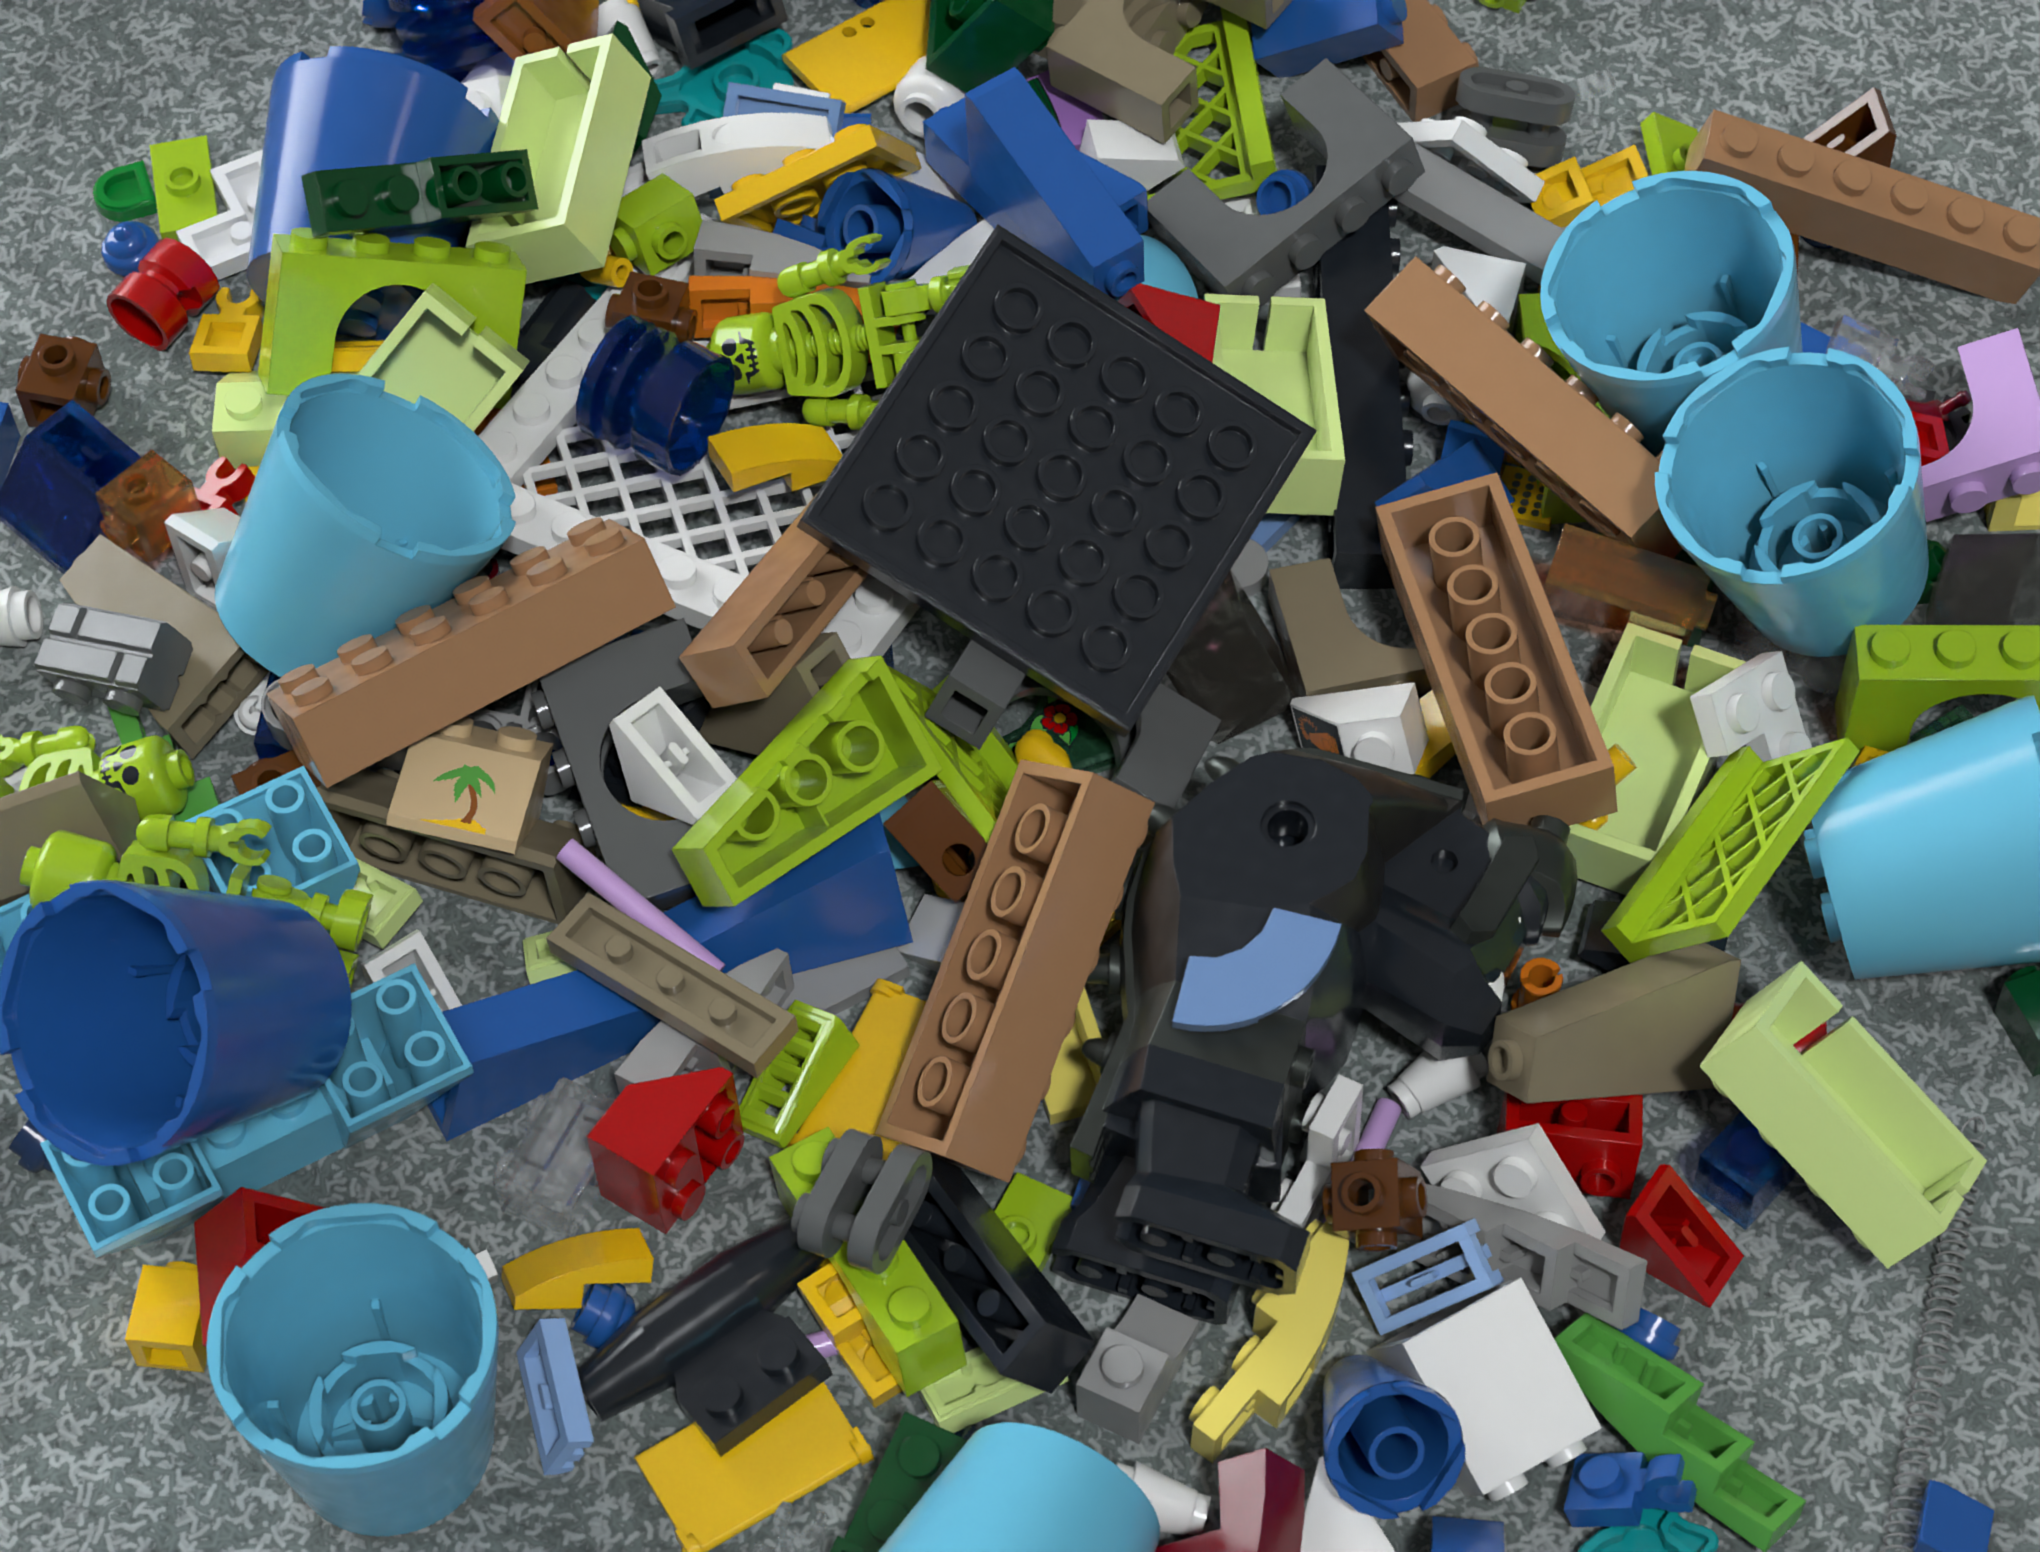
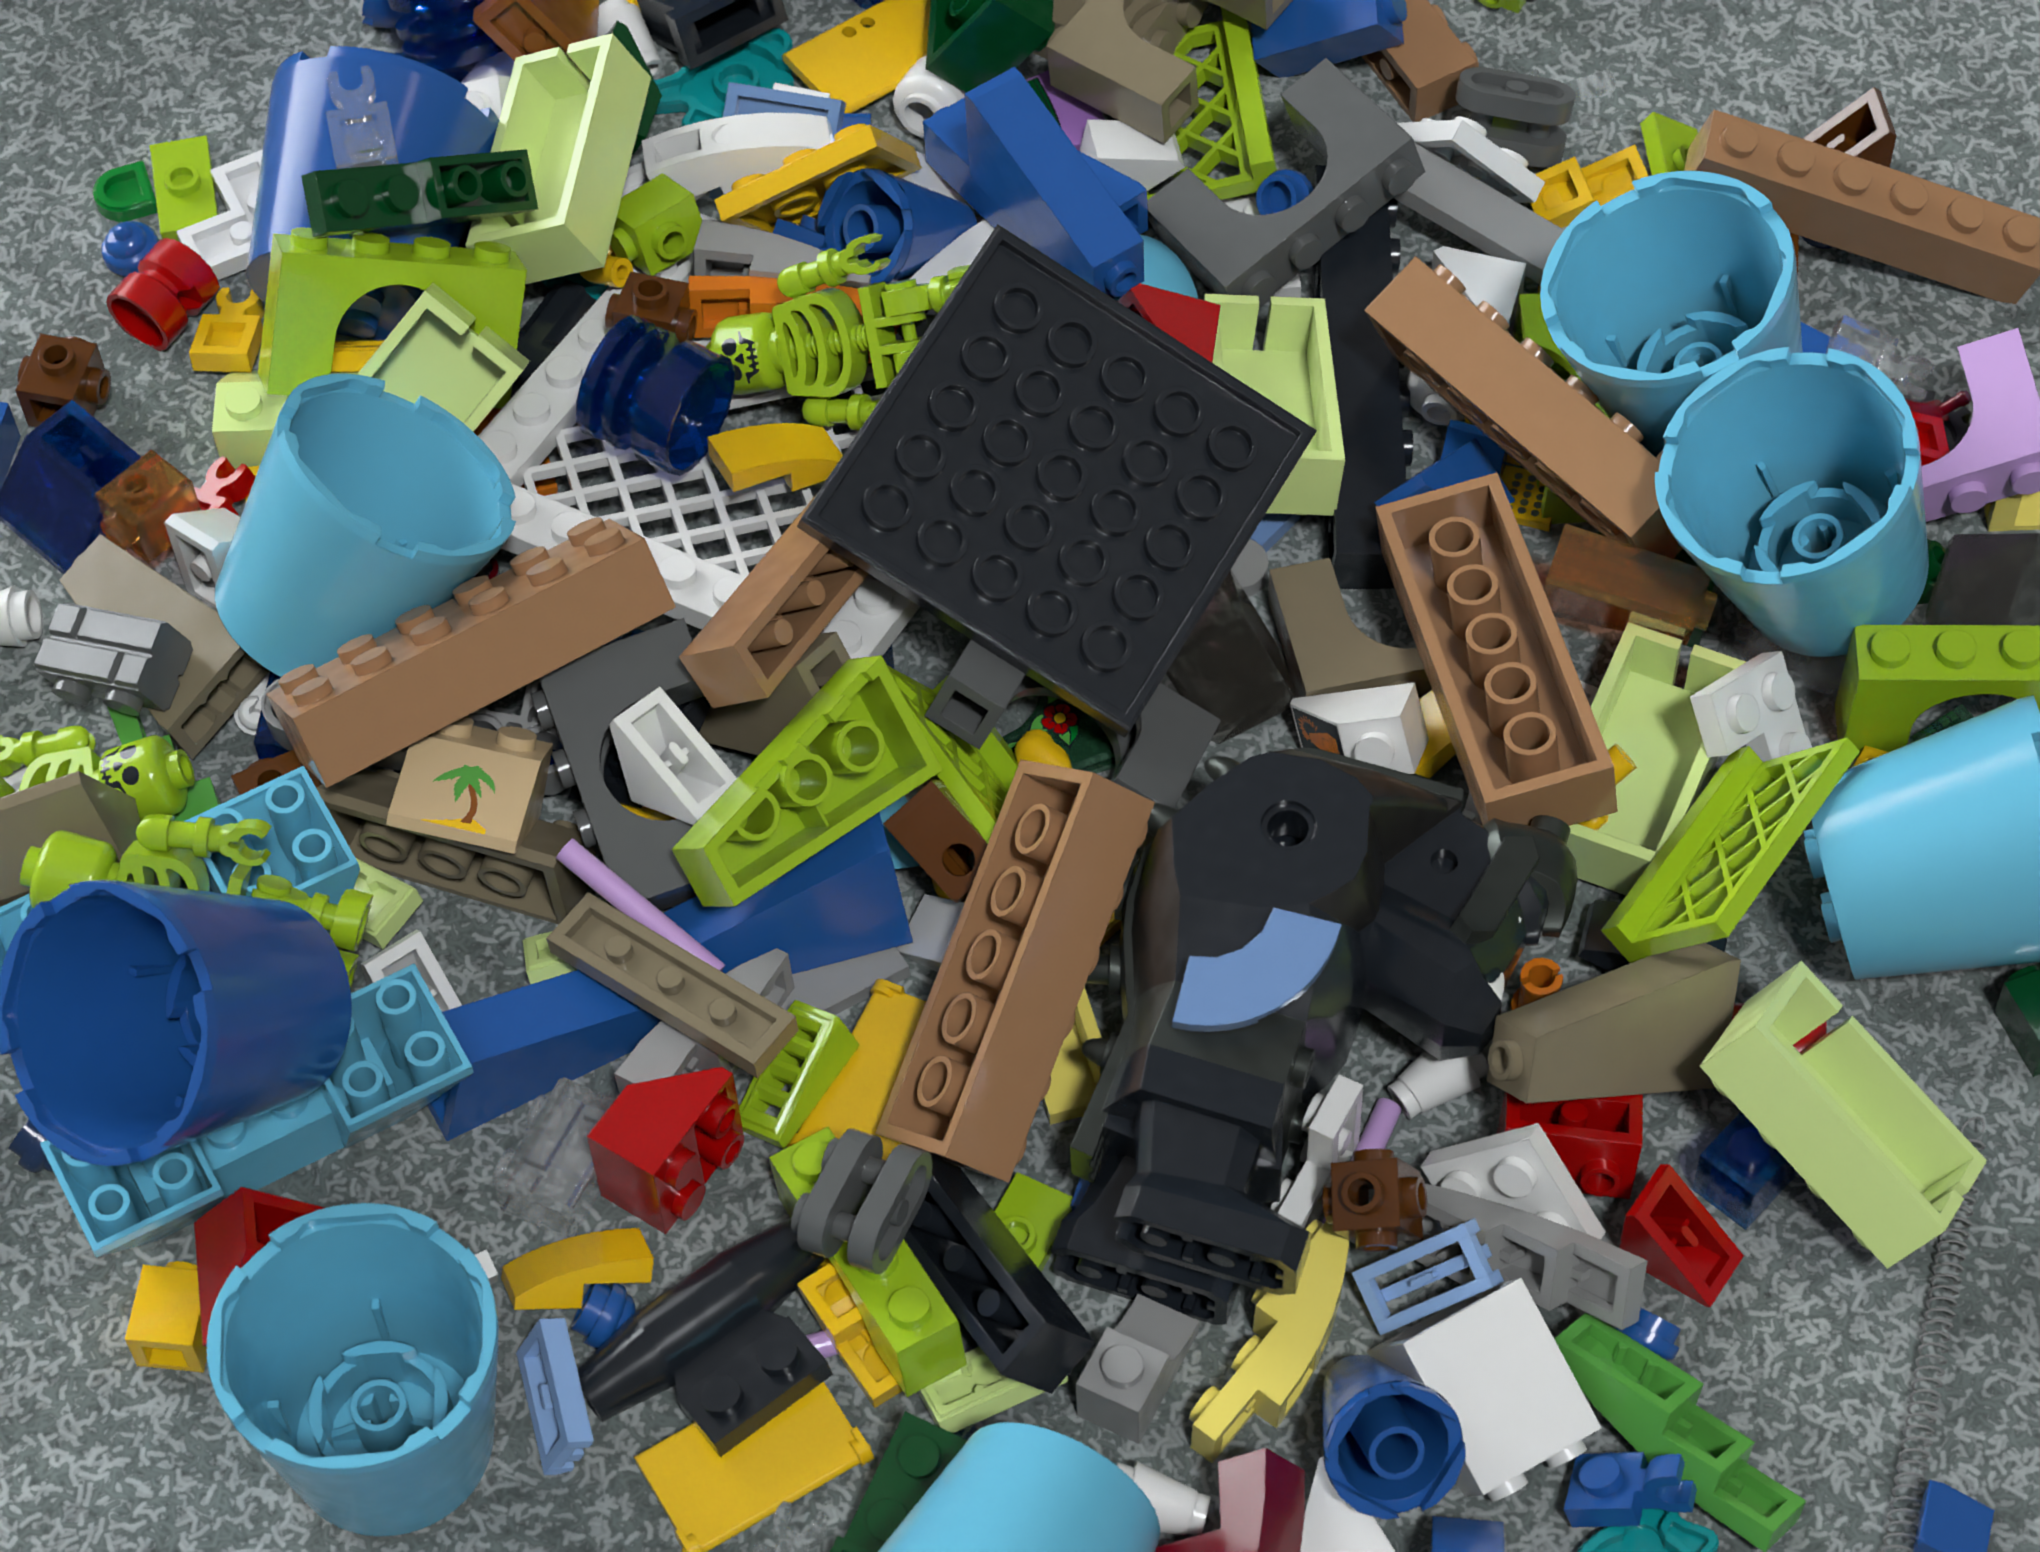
(360, 128): none -> clear plate

